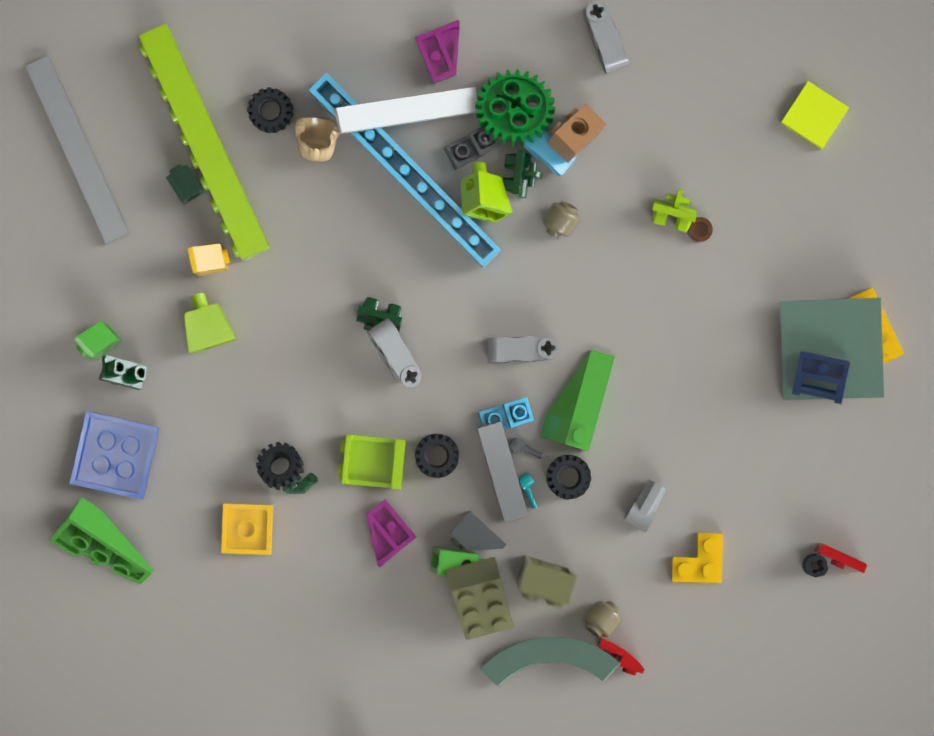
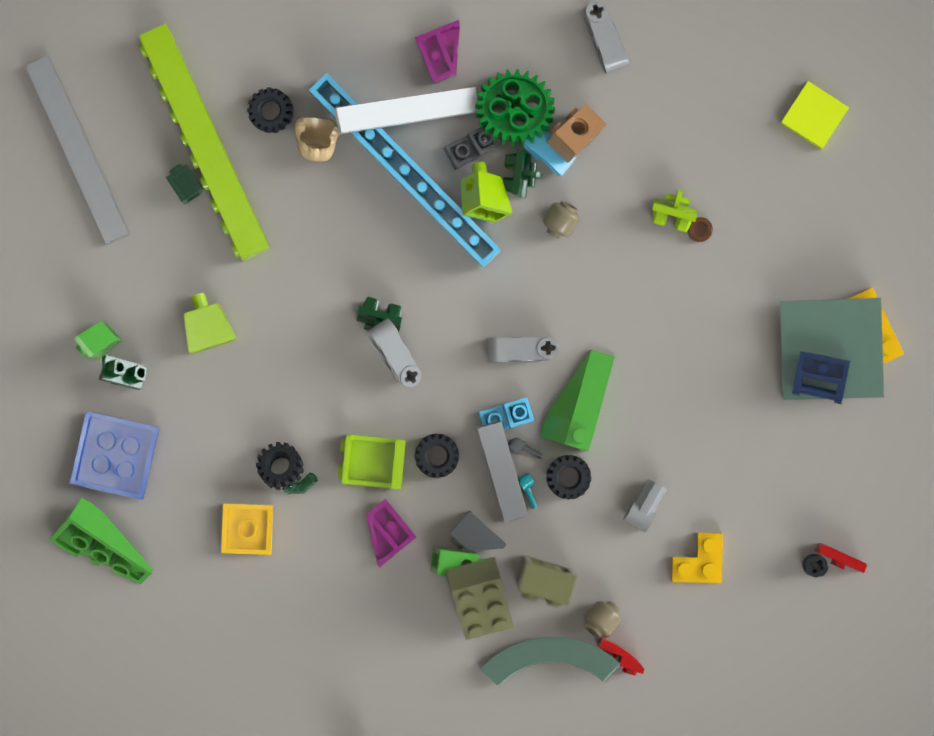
(208, 259): yellow slope -> none

